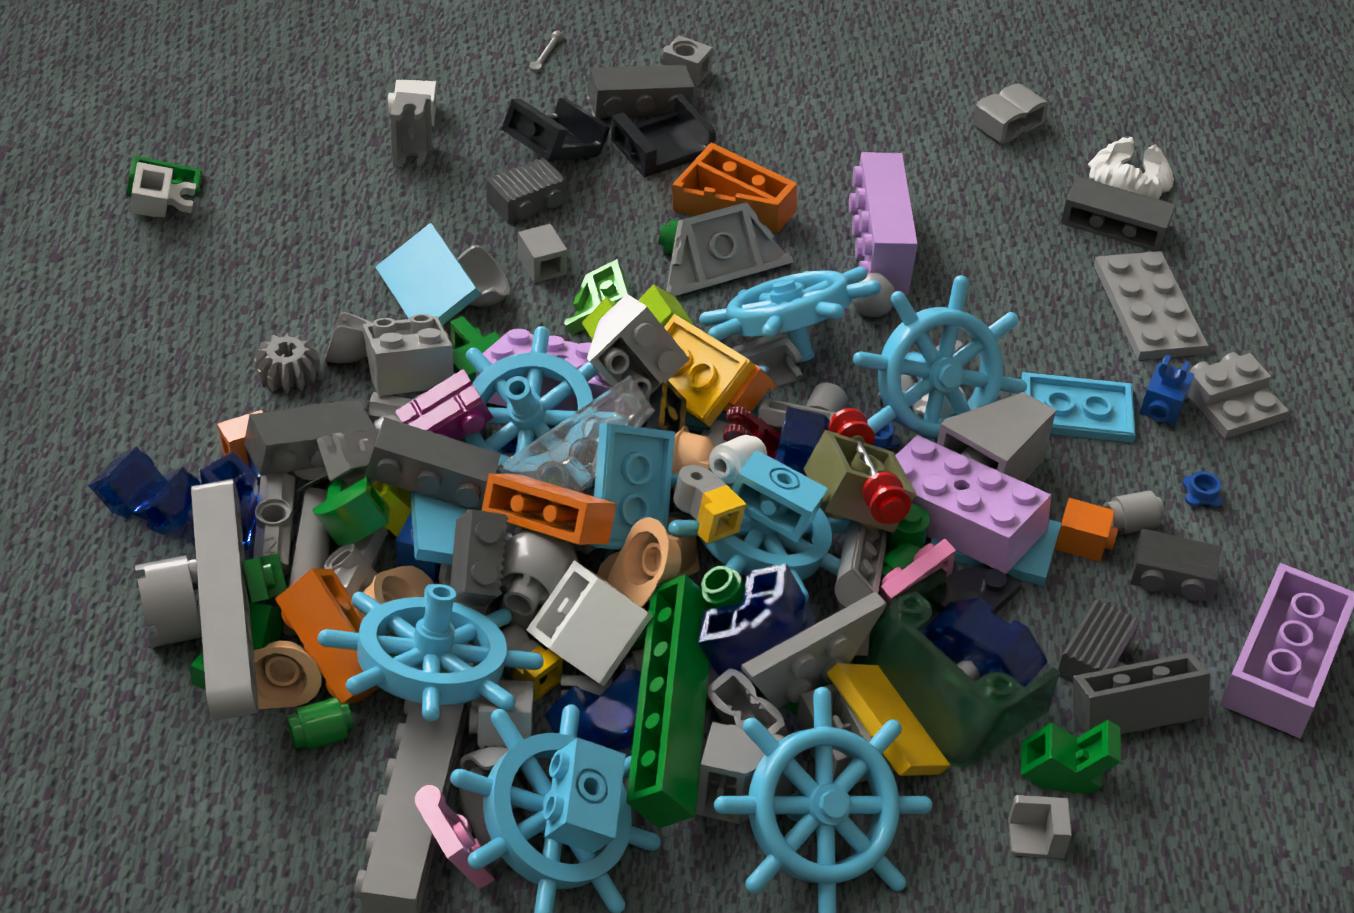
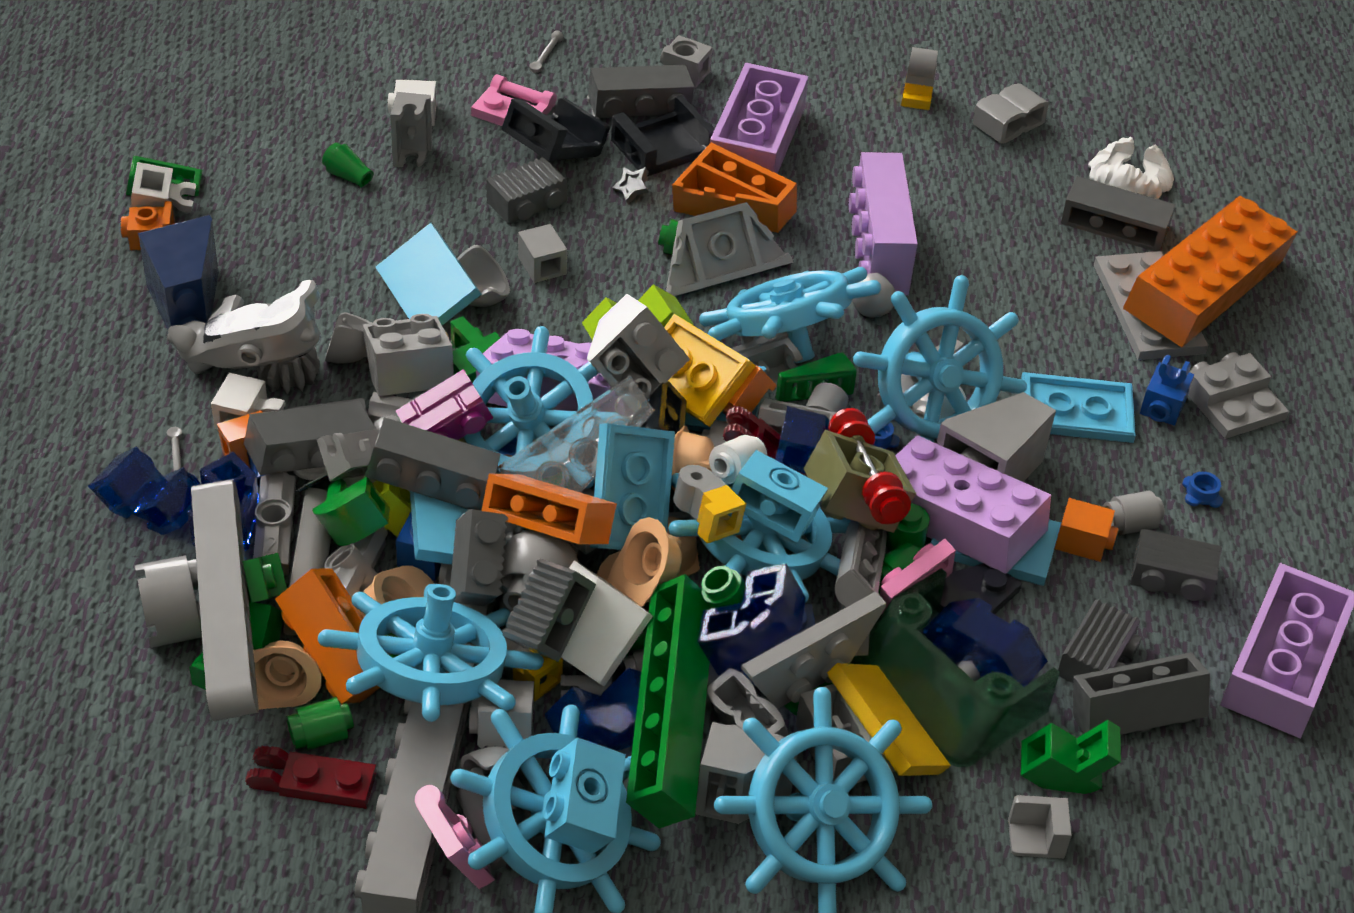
(145, 219): none -> orange brick
(175, 434): none -> light grey hinge
(181, 270): none -> dark blue slope
(240, 397): none -> white brick
(251, 333): none -> light grey animal
(312, 777): none -> dark red hinge
(344, 163): none -> green cone
(494, 106): none -> bright pink plate
(548, 609): none -> dark grey brick
(597, 285): bright green wing -> none
(632, 184): none -> piece
(762, 115): none -> lavender brick
(831, 369): none -> green slope
(920, 79): none -> leg
(1209, 270): none -> orange brick

